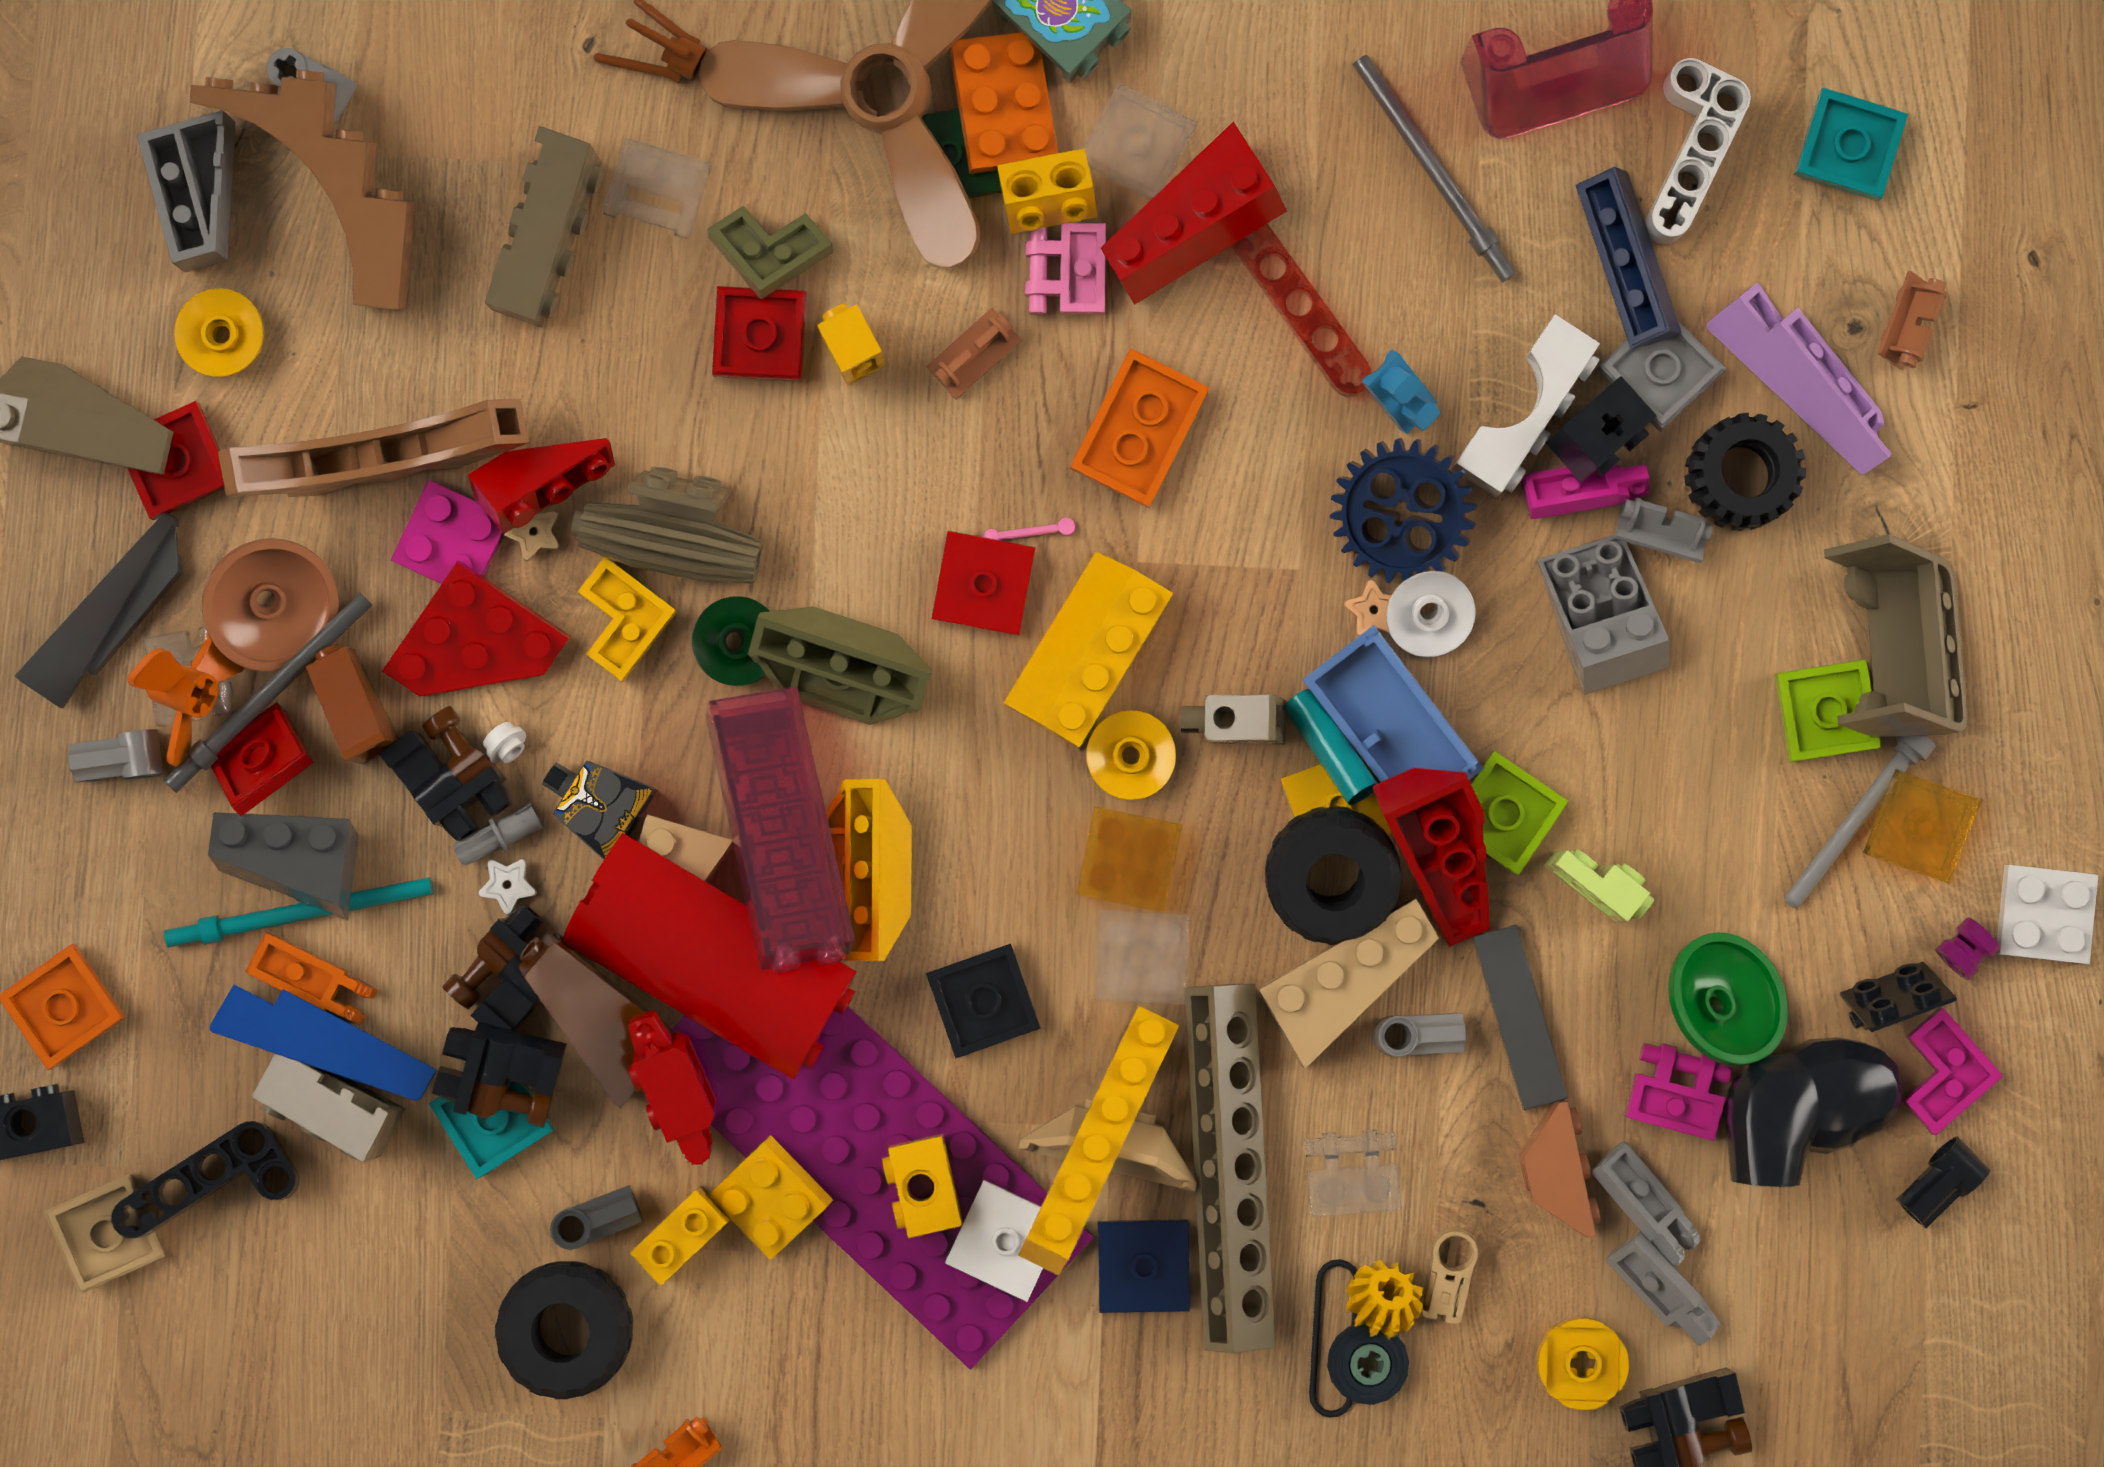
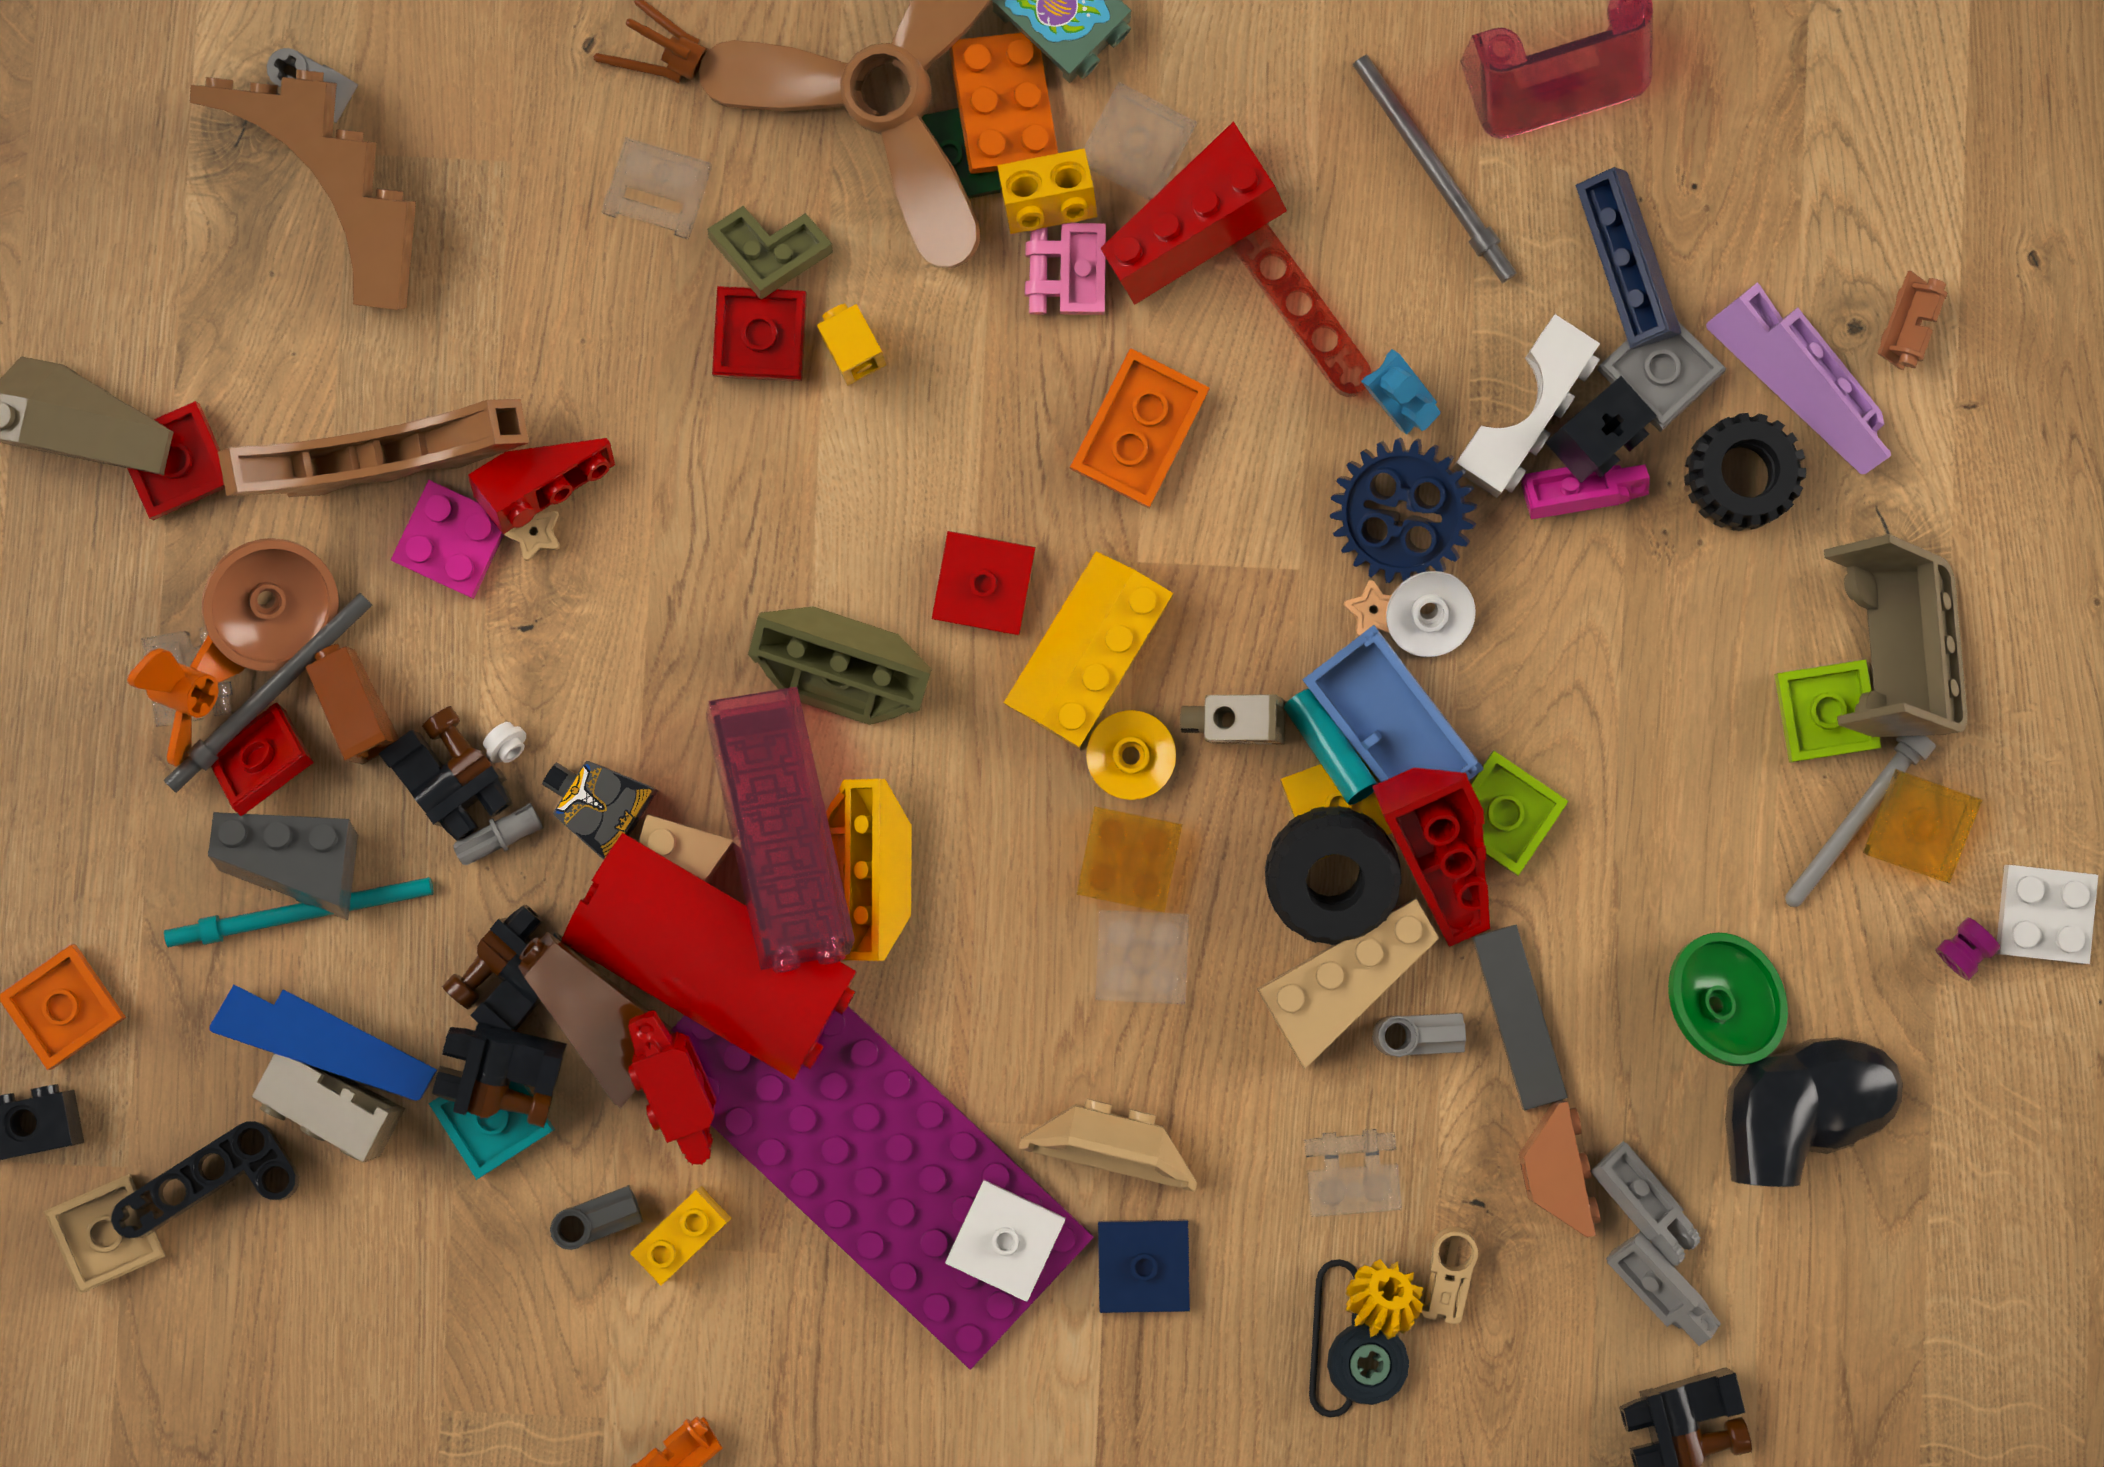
(106, 615): dark grey wedge -> none
(128, 756): light grey piece -> none
(192, 186): light grey wedge -> none
(204, 317): yellow dish -> none
(306, 976): orange hinge -> none
(473, 638): red plate -> none
(519, 888): white plate -> none
(536, 1364): black tyre -> none
(545, 228): dark tan wedge -> none
(636, 615): yellow plate -> none
(671, 530): dark tan plate -> none
(710, 635): dark green dish -> none
(770, 1197): yellow plate -> none
(929, 1158): yellow brick -> none
(974, 353): nougat hinge -> none
(983, 1001): black plate -> none
(1064, 527): bright pink hinge -> none
(1098, 1141): yellow arch -> none
(1229, 1168): dark tan brick -> none
(1600, 1382): yellow plate -> none
(1604, 614): light grey slope -> none
(1611, 889): yellowish green plate -> none
(1645, 525): light grey hinge -> none
(1674, 1105): dark pink plate -> none
(1691, 157): white beam -> none
(1850, 144): teal plate -> none
(1896, 997): black hinge -> none
(1951, 1174): black piece -> none
(1959, 1074): dark pink plate -> none

